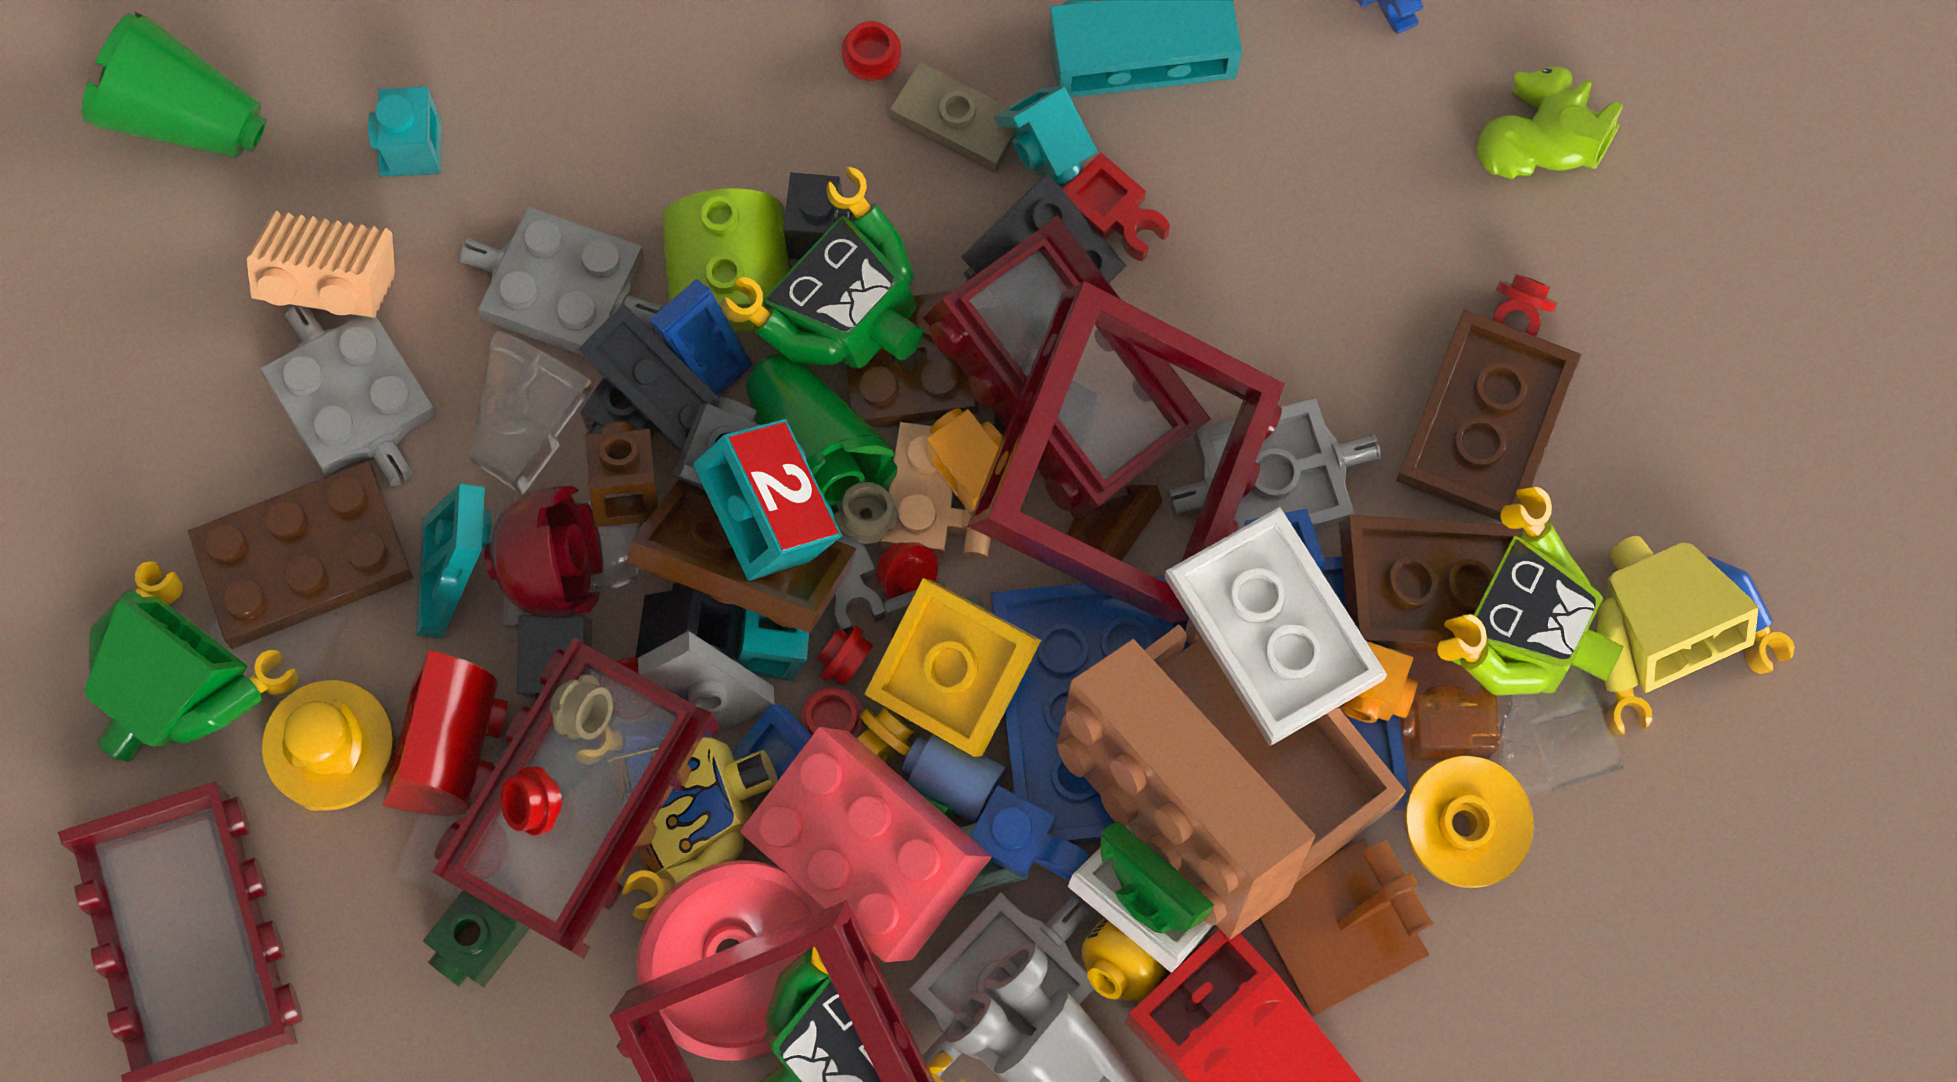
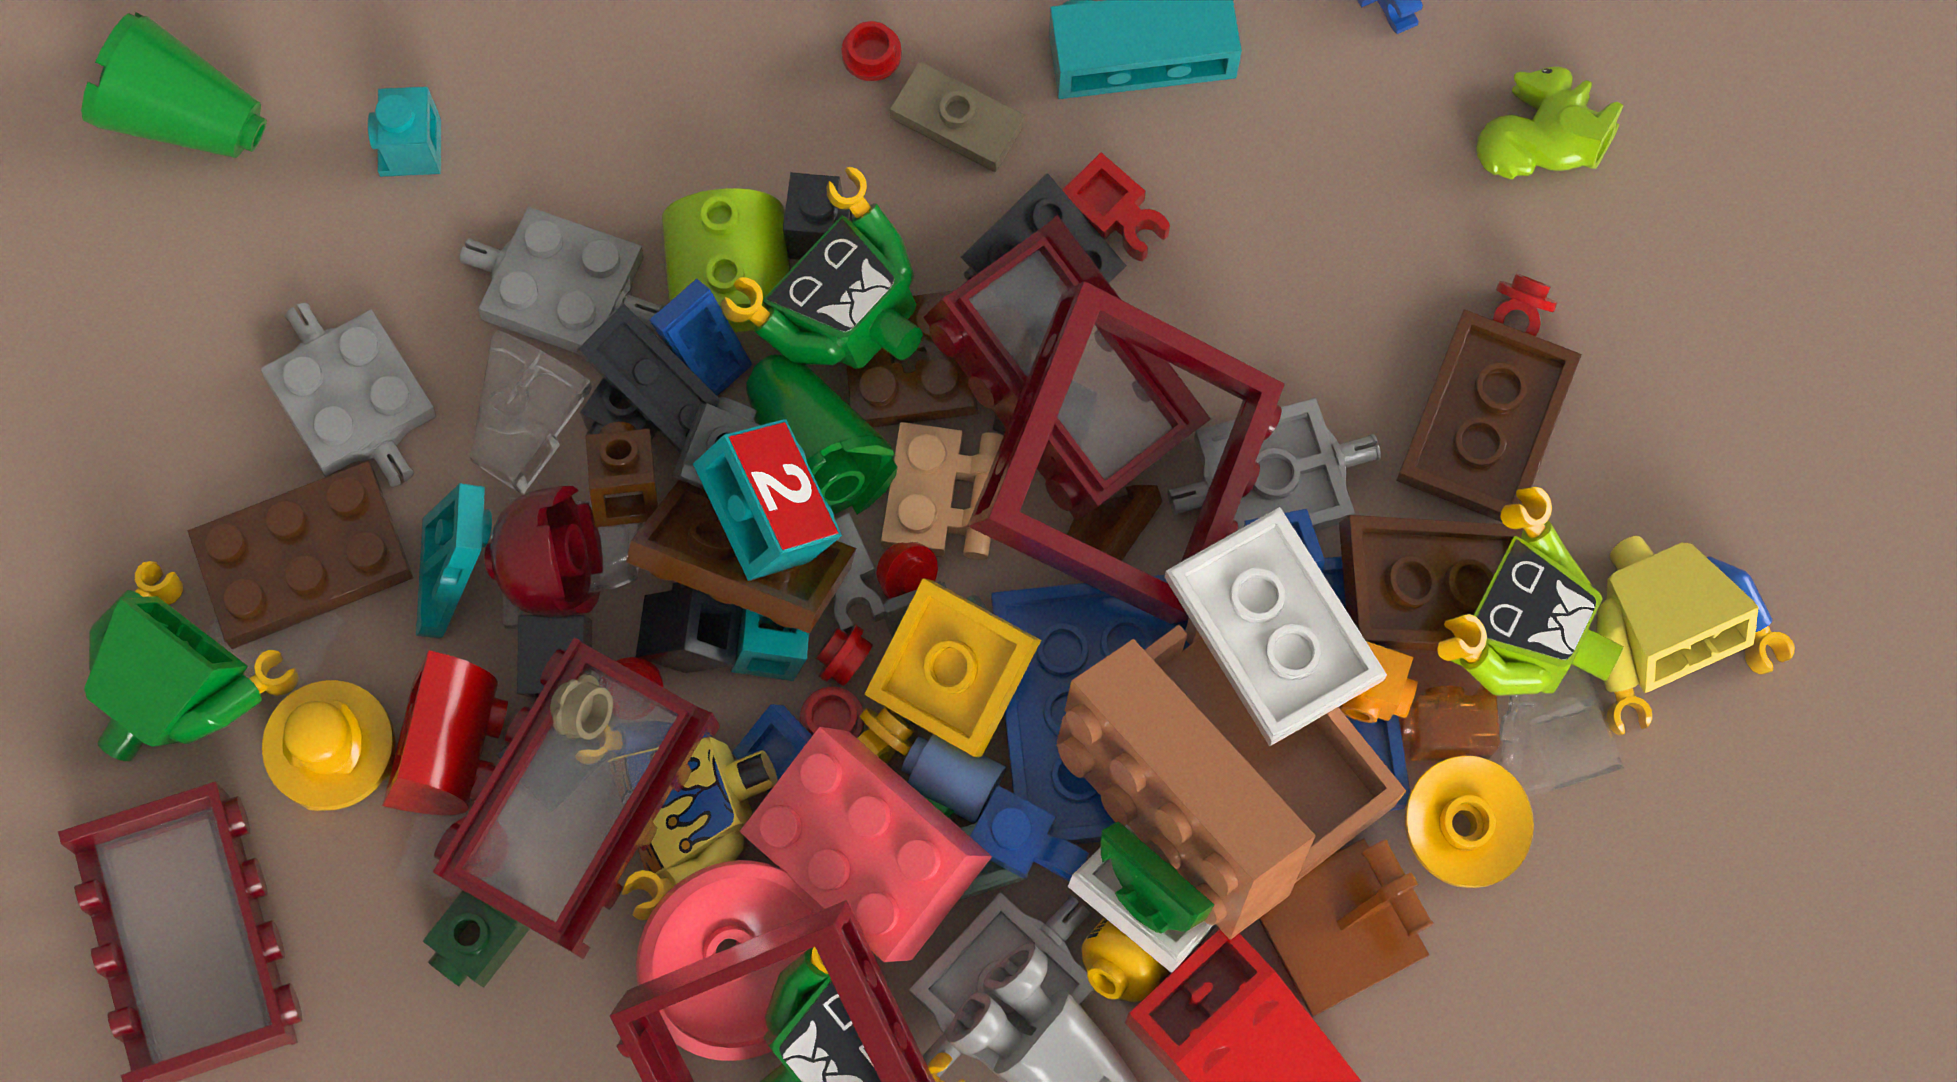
(321, 265): light nougat brick -> none
(531, 801): red plate -> none
(707, 679): light grey plate -> none
(868, 498): dark tan plate -> none
(963, 453): light orange brick -> none
(1049, 133): teal brick -> none

